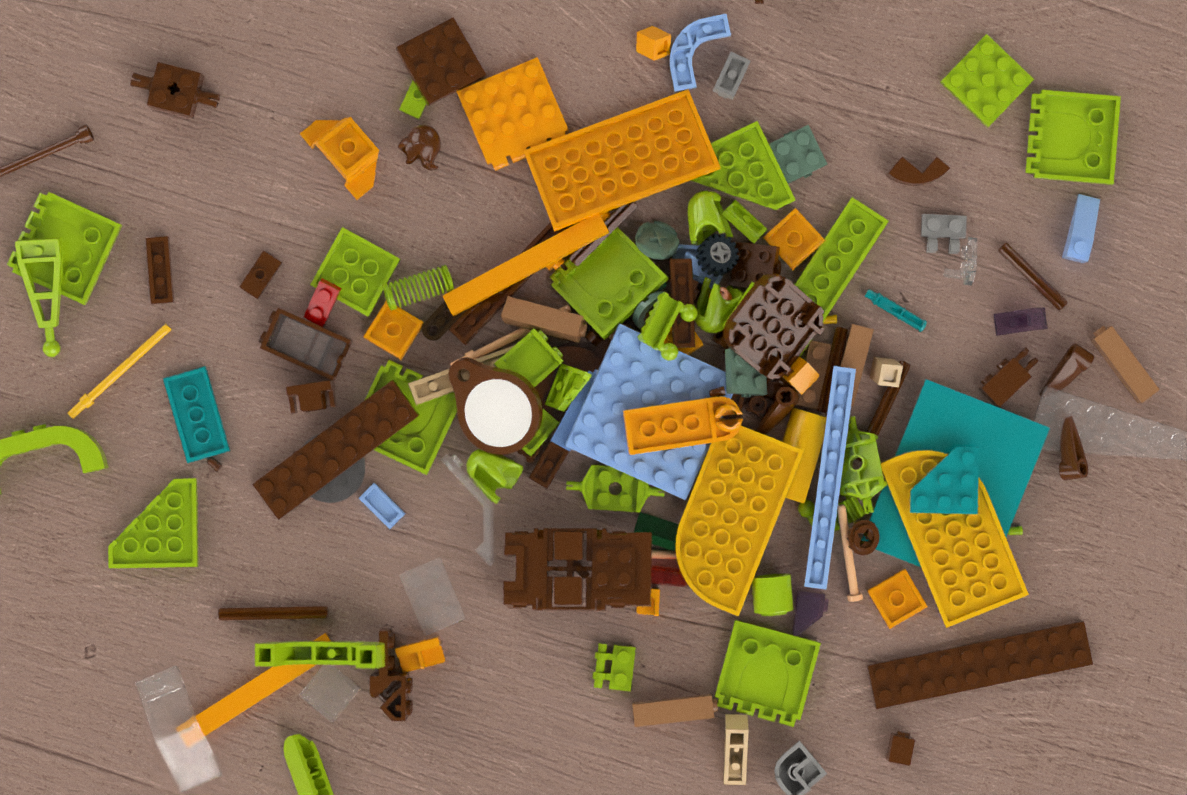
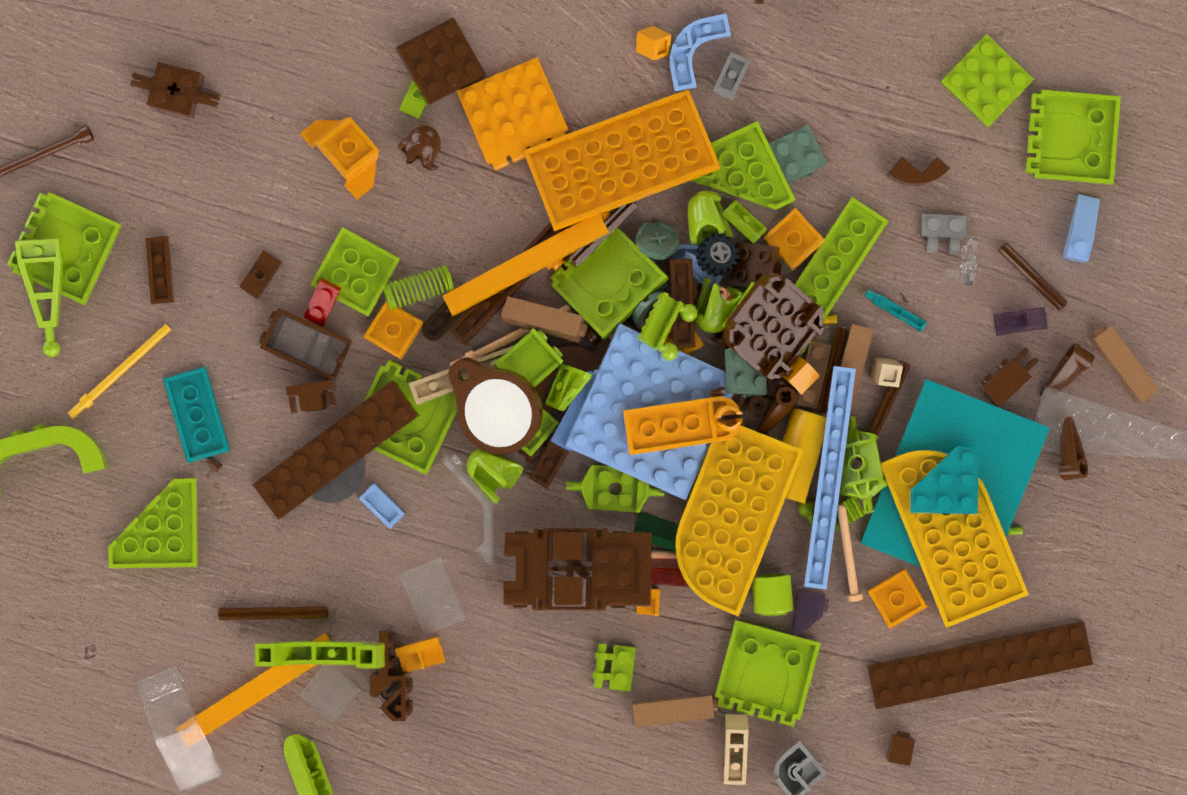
(870, 533): reddish brown gear -> none

